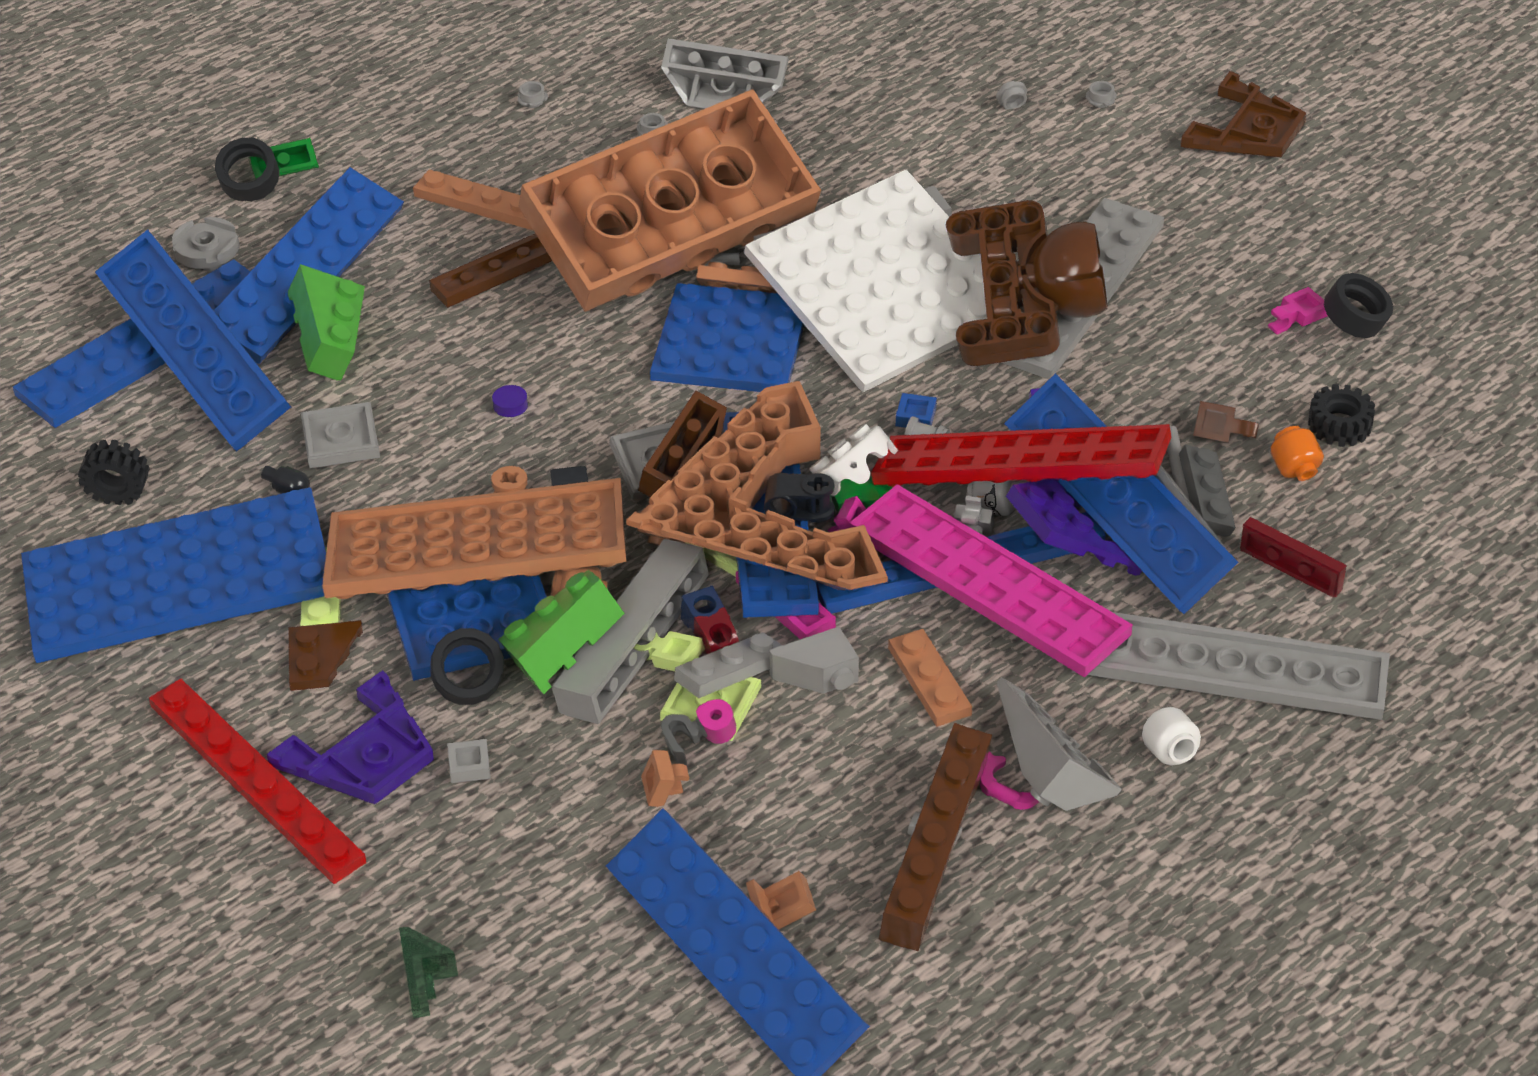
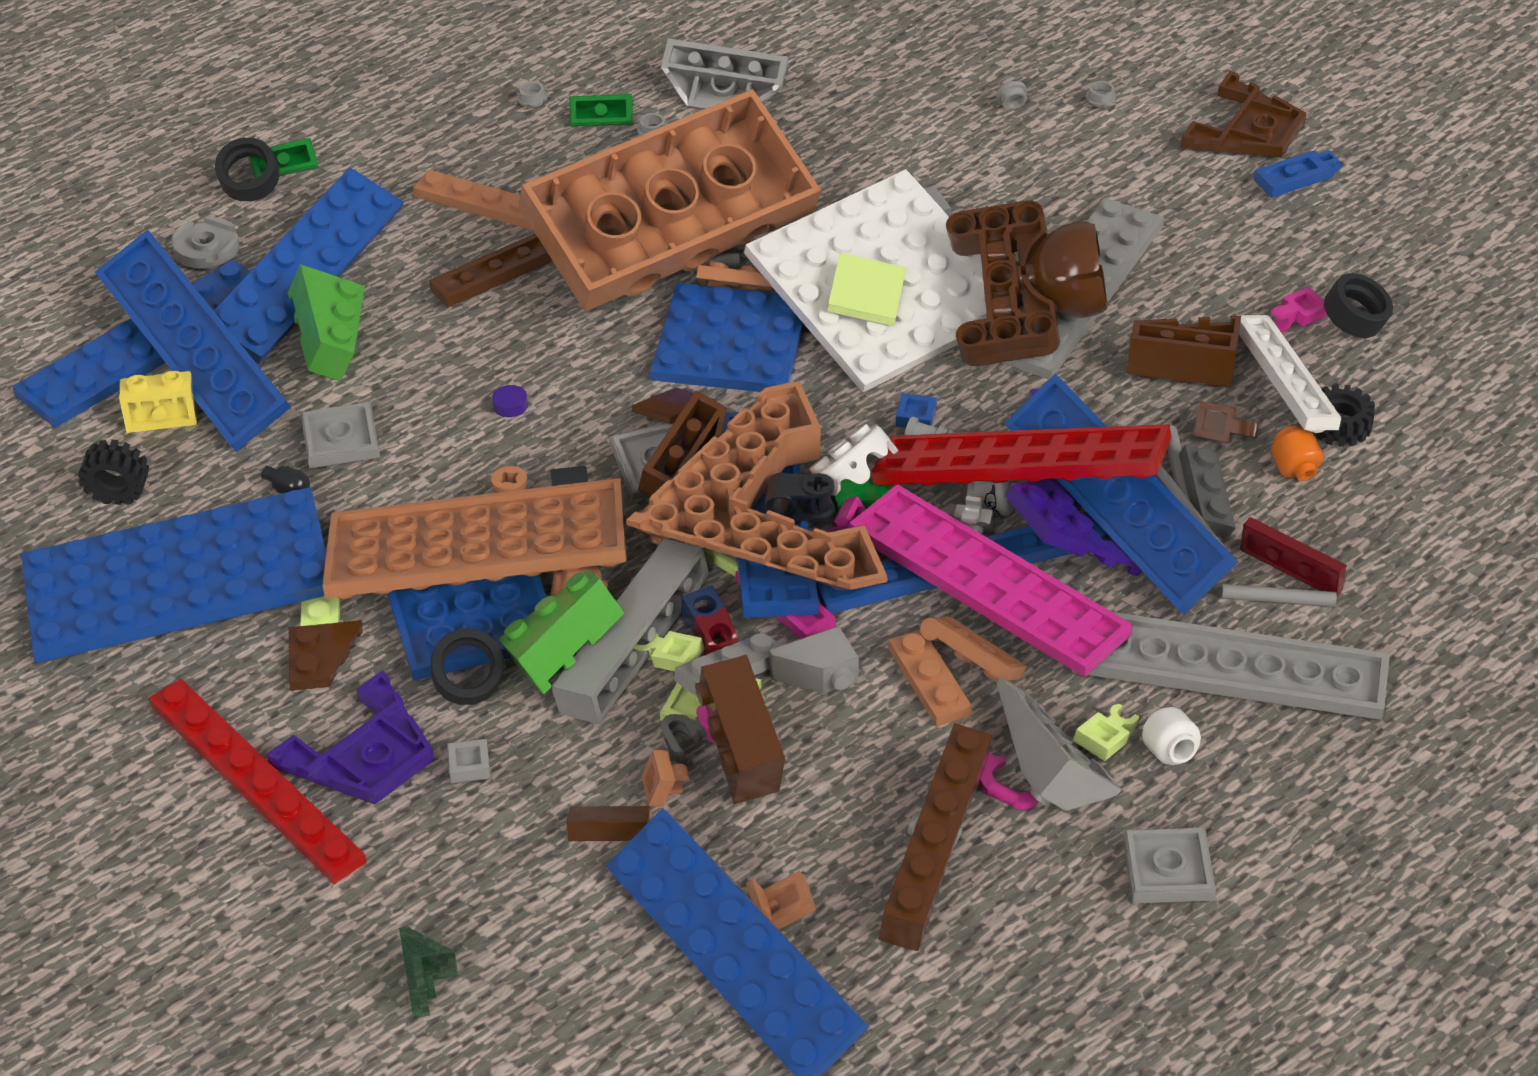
(157, 401): none -> light yellow bracket
(601, 110): none -> green slope
(606, 822): none -> reddish brown slope
(664, 406): none -> reddish brown piece
(741, 728): none -> reddish brown wedge
(866, 289): none -> yellowish green tile
(973, 648): none -> nougat plate
(1106, 735): none -> yellowish green plate
(1169, 865): none -> light grey plate
(1185, 351): none -> reddish brown wedge
(1279, 595): none -> light grey bar
(1288, 374): none -> white plate
(1297, 172): none -> blue hinge

